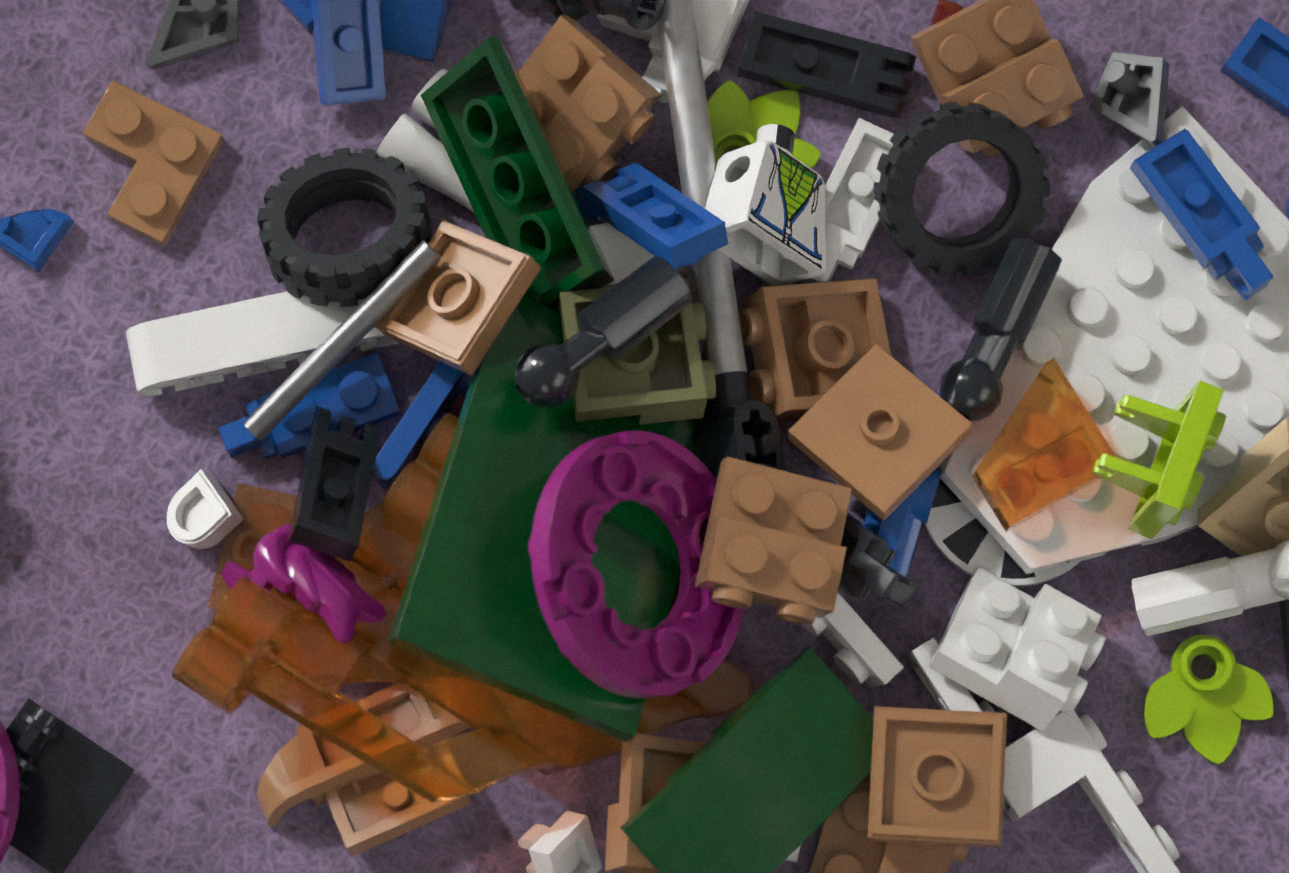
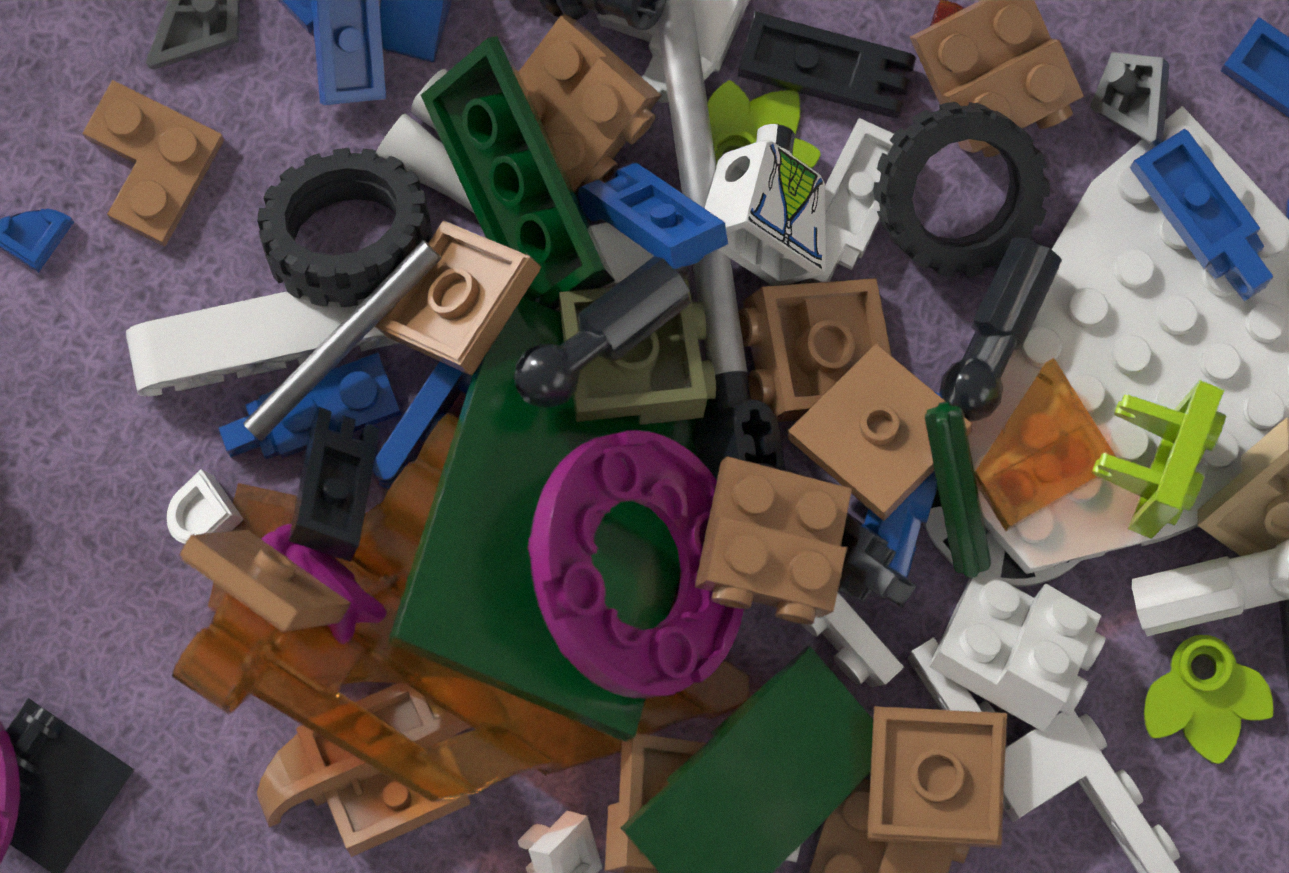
(264, 580): none -> medium nougat plate
(958, 489): none -> dark green axle

